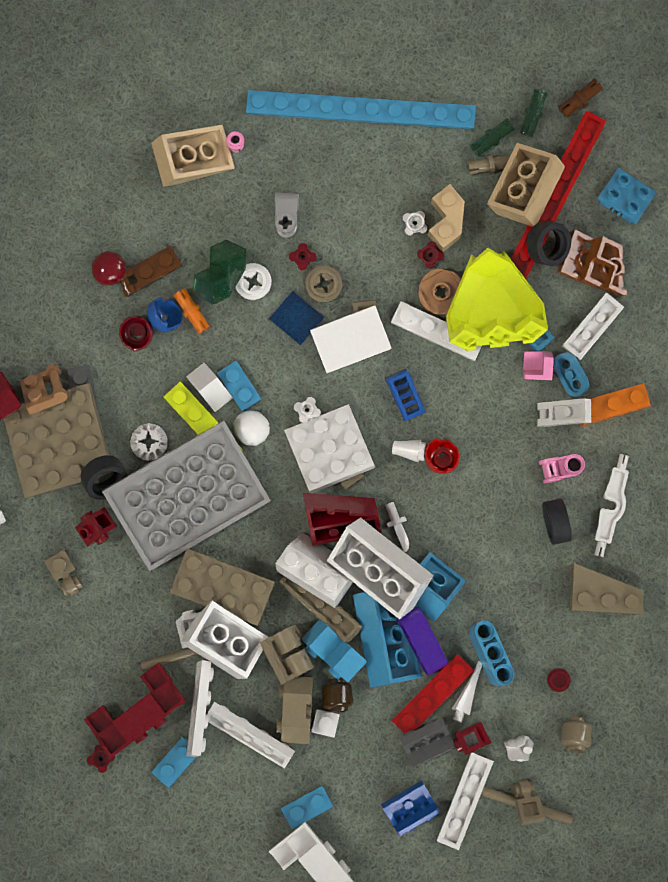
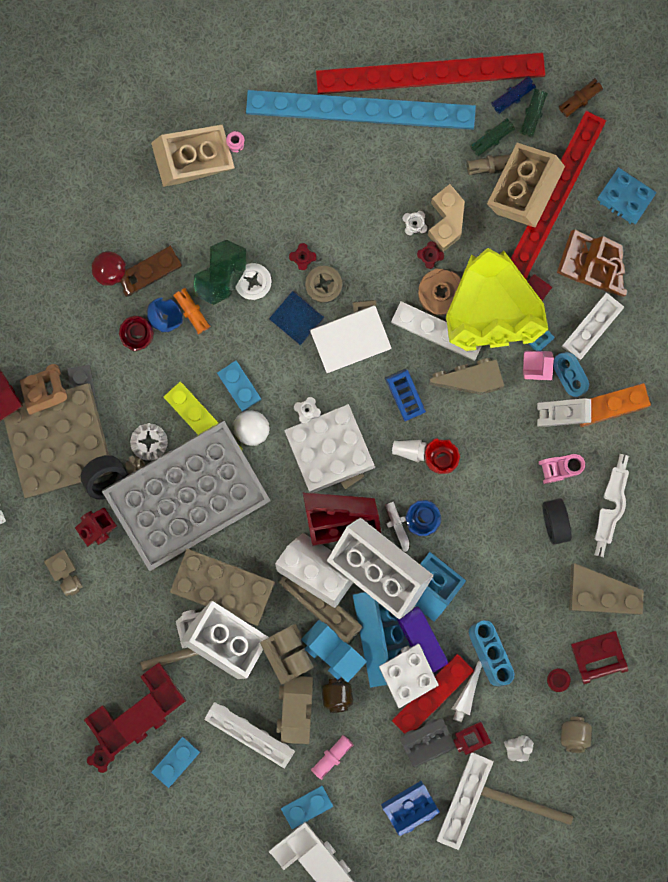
(134, 464): none -> dark tan plate
(199, 718): white plate -> none
(209, 387): white slope -> none
(286, 210): light grey piece -> none
(325, 723): white plate -> none
(332, 757): none -> bright pink pin
(408, 675): none -> white hinge
(428, 512): none -> blue hair
(430, 73): none -> red plate
(477, 379): none -> dark tan slope
(513, 95): none -> clear blue pin
(528, 807): dark tan plate -> none
(535, 241): black tyre -> none
(539, 286): none -> dark red plate
(598, 649): none -> dark red plate

